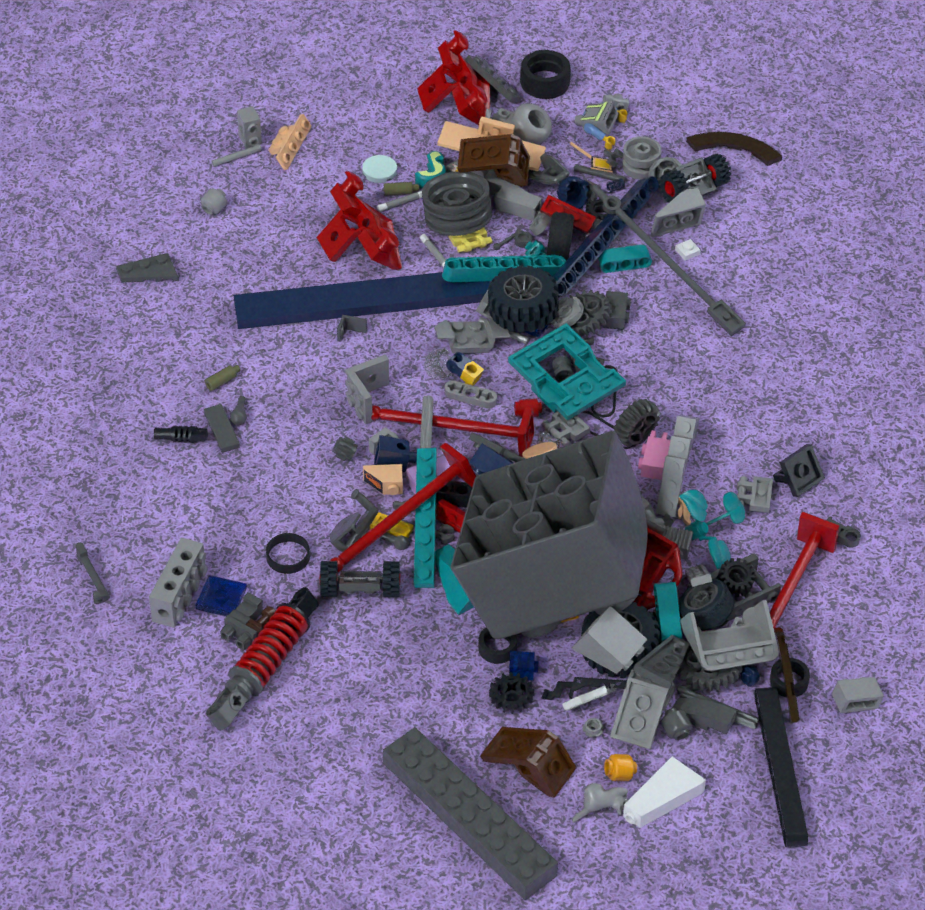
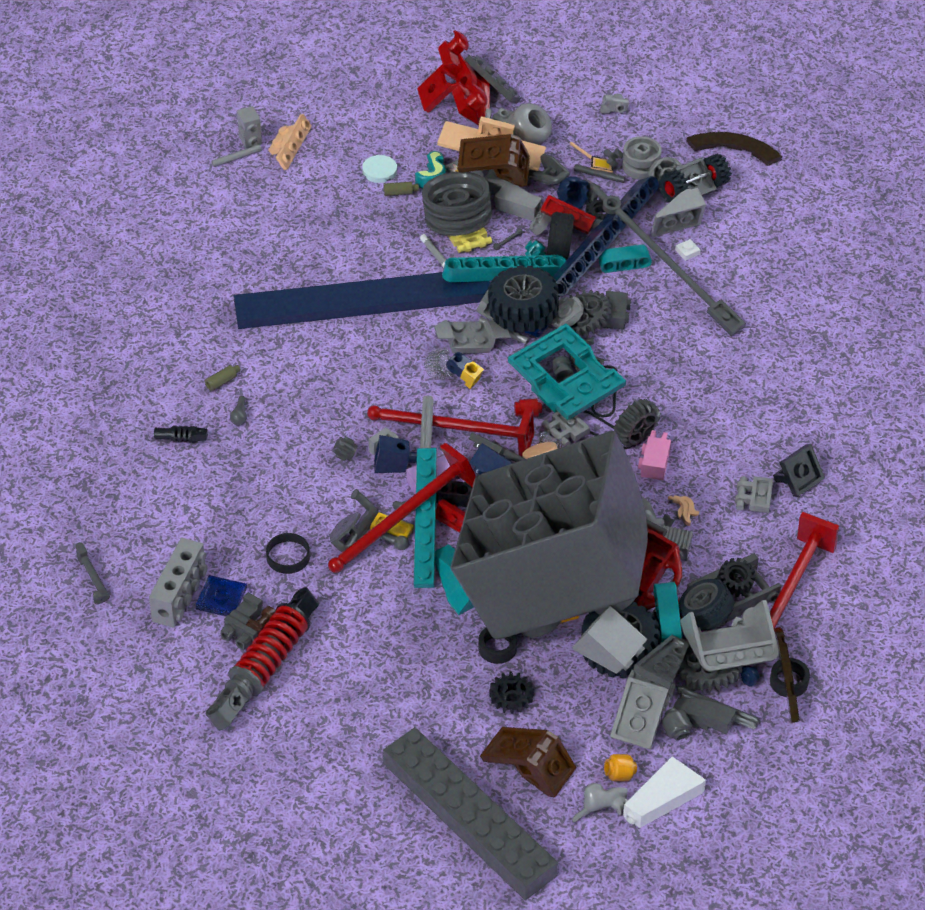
(151, 268): dark grey wing -> none
(213, 201): light grey head -> none
(221, 428): dark grey tile -> none
(351, 323): dark grey bracket -> none
(359, 580): plate -> none
(360, 385): light grey bracket -> none
(377, 238): red piece -> none
(384, 478): light nougat slope -> none
(400, 201): light grey bar -> none
(440, 534): dark grey bar -> none
(466, 388): light grey beam -> none
(522, 238): dark grey tile -> none
(523, 663): clear blue brick -> none
(545, 61): black tyre -> none
(587, 697): white tile -> none
(588, 682): black piece -> none
(593, 723): light grey plate -> none
(599, 120): torso -> none
(612, 186): dark blue piece -> none
(676, 463): light grey arch -> none
(697, 507): teal plant -> none
(698, 575): light grey tile -> none
(781, 767): black beam -> none
(845, 531): dark grey piece -> none
(857, 694): light grey brick -> none

